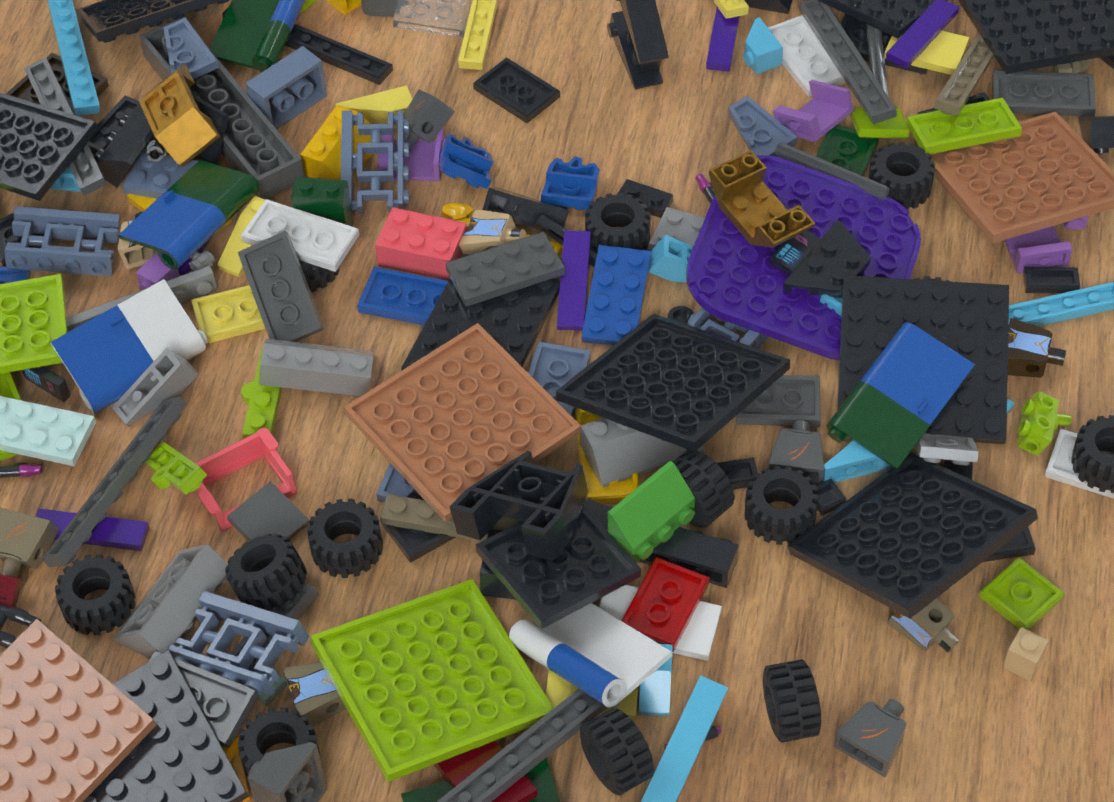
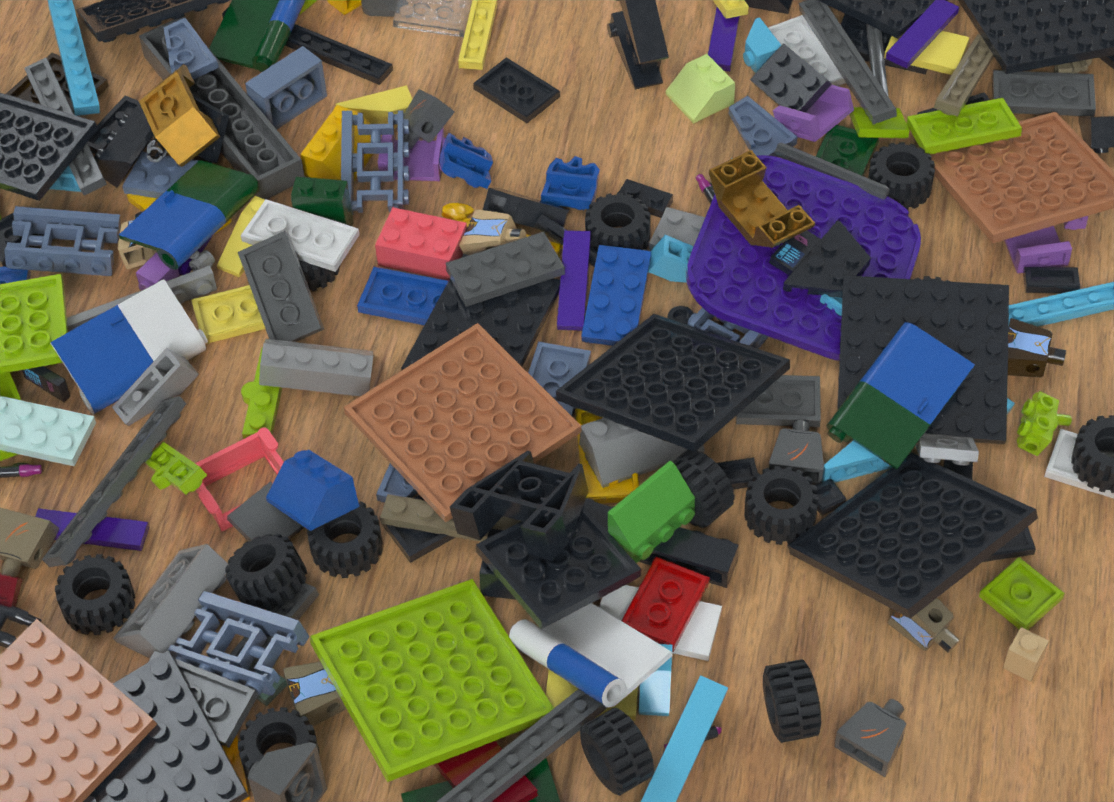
(312, 490): none -> blue slope
(701, 89): none -> yellowish green slope
(790, 80): none -> black plate

